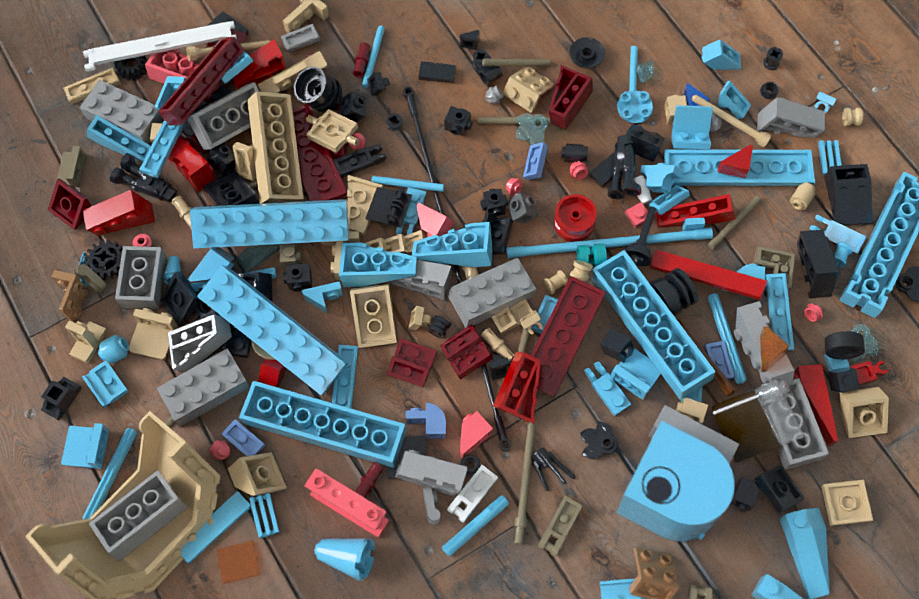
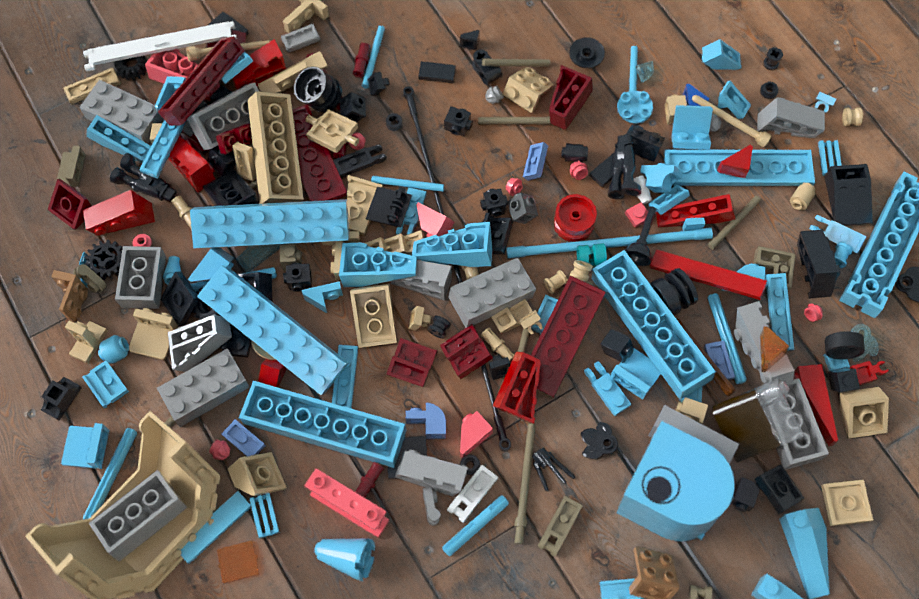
(239, 134): none -> dark red slope
(529, 130): clear light blue plate -> none

